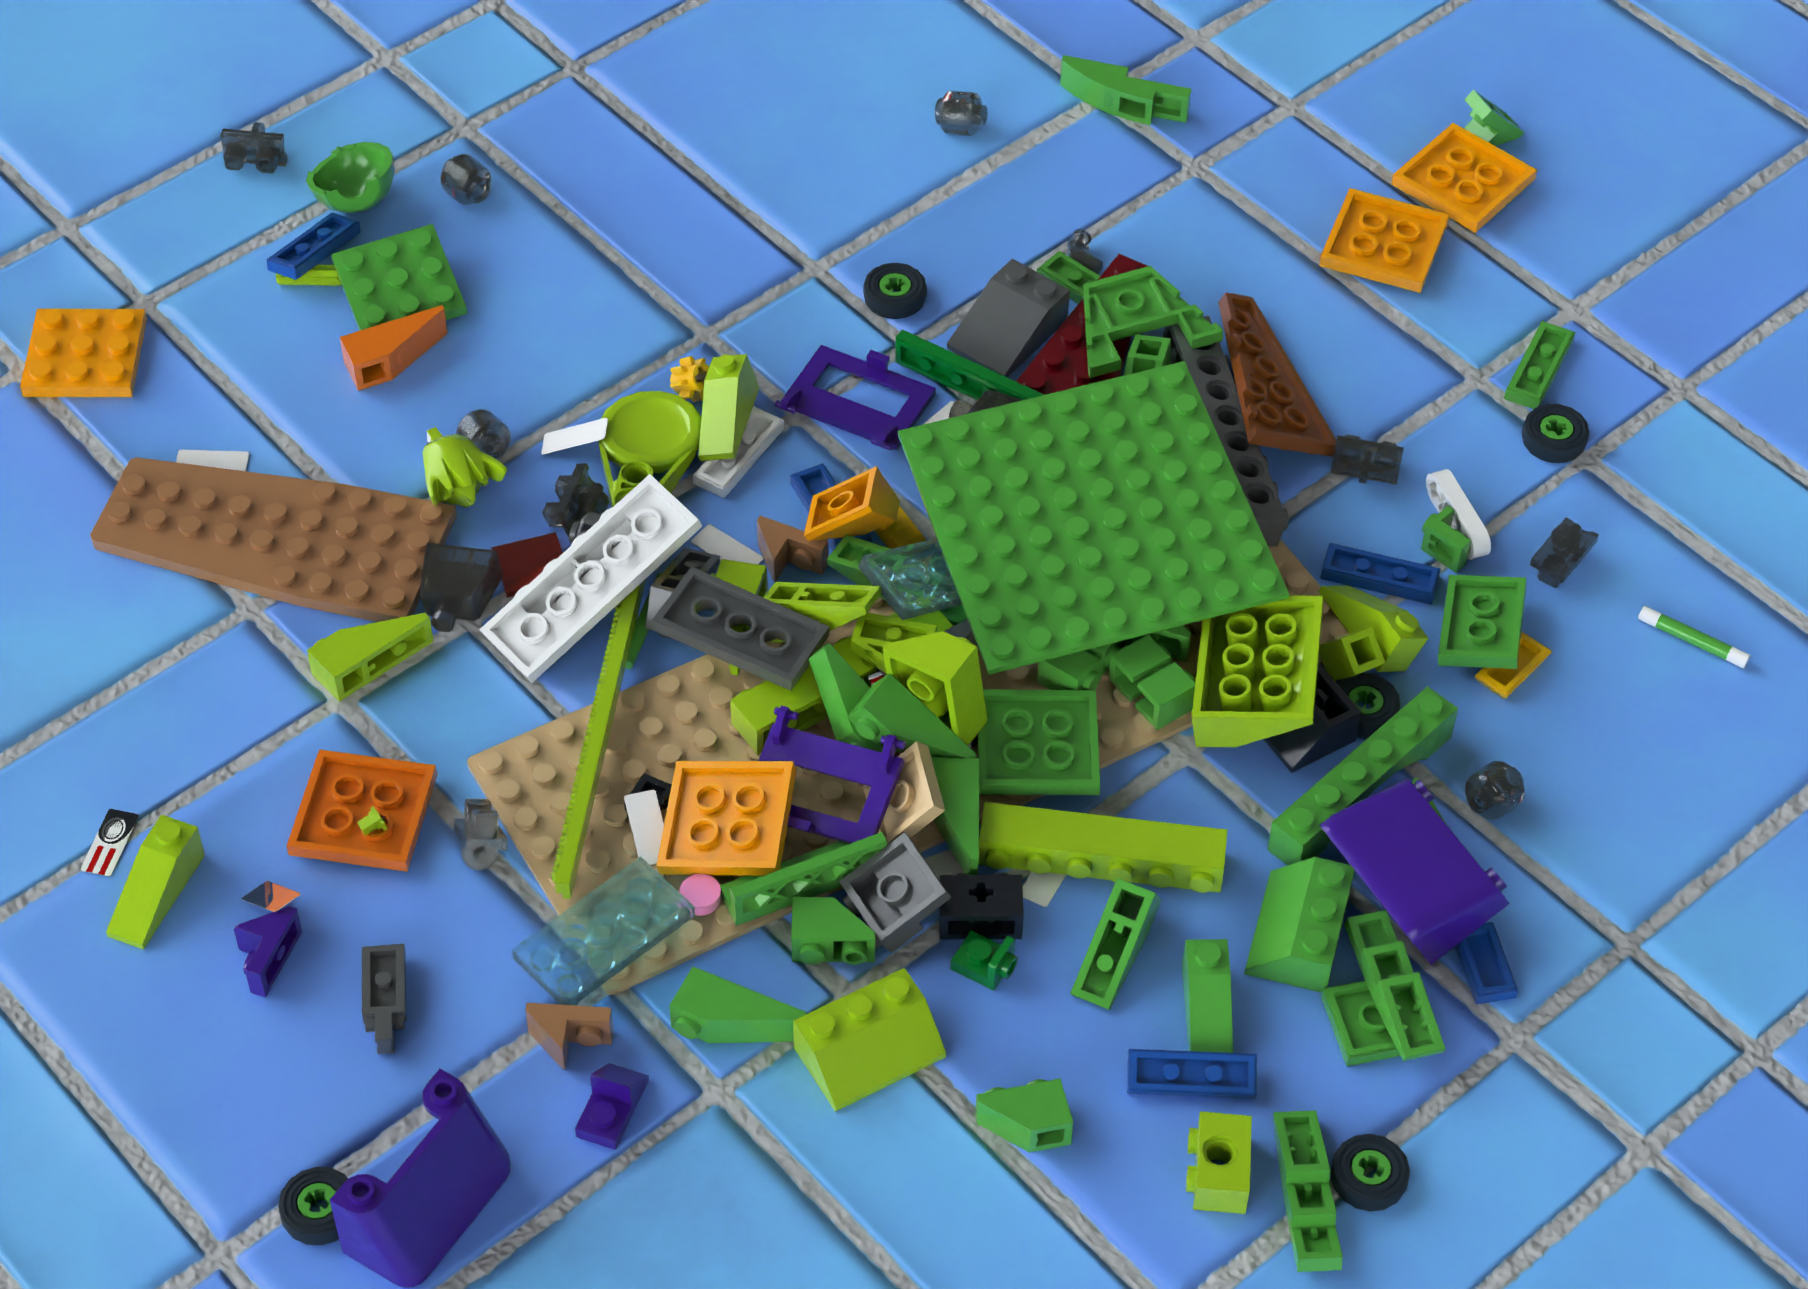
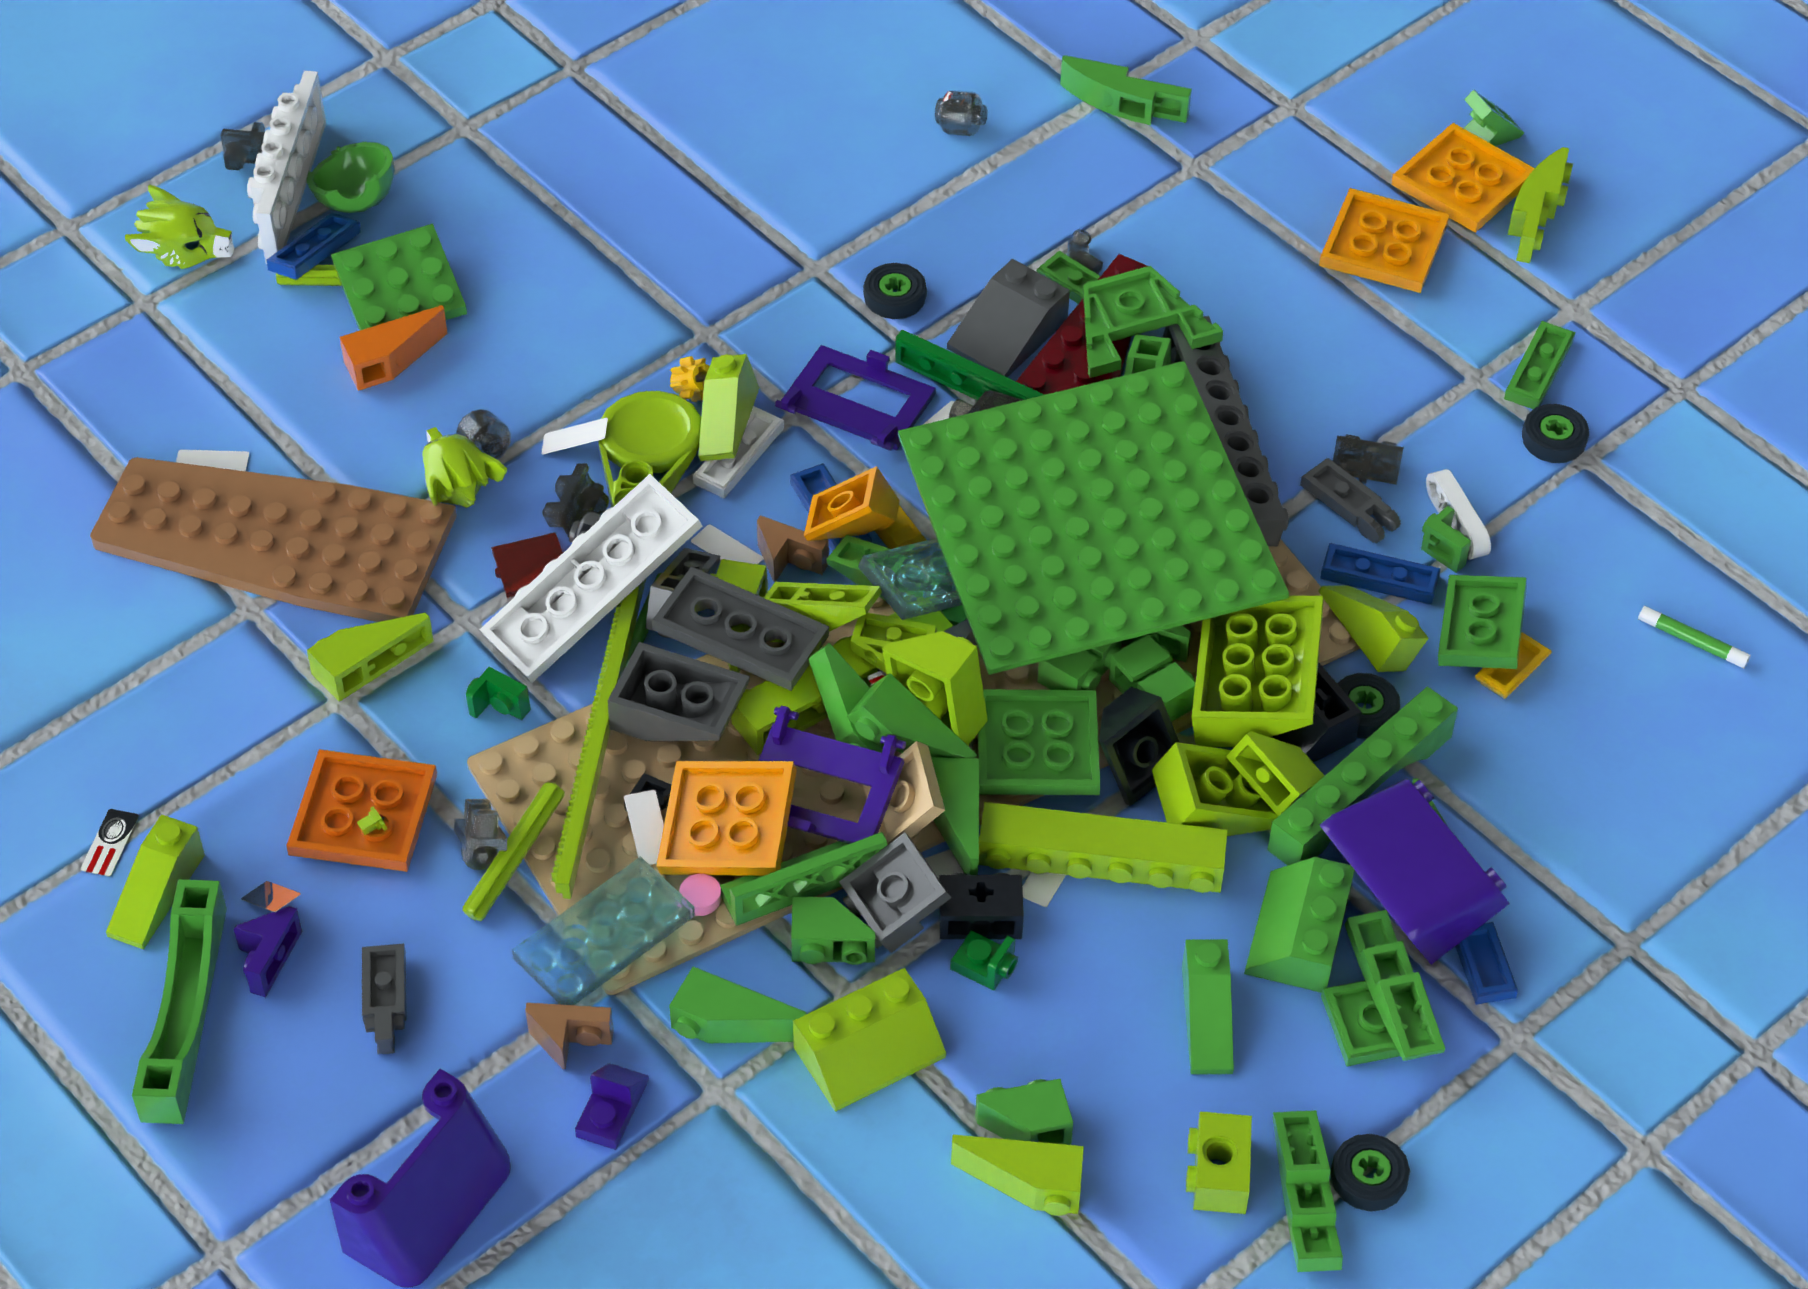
(84, 353): light orange plate -> none
(171, 1056): none -> bright green arch
(174, 223): none -> lime piece
(285, 162): none -> white plate
(295, 1206): black bush -> none
(457, 583): clear smoke torso -> none
(466, 179): clear smoke head -> none
(500, 691): none -> green bracket
(518, 845): none -> lime axle
(673, 697): none -> dark grey slope
(1031, 1172): none -> lime slope
(1116, 943): bright green slope -> none
(1134, 739): none -> black slope
(1192, 1073): blue tile -> none
(1207, 791): none -> lime slope
(1269, 390): dark orange wing -> none
(1274, 769): none -> lime slope
(1350, 499): none -> dark grey hinge
(1351, 654): lime brick -> none
(1494, 790): clear smoke head -> none
(1538, 201): none -> lime slope
(1562, 552): clear smoke hips -> none

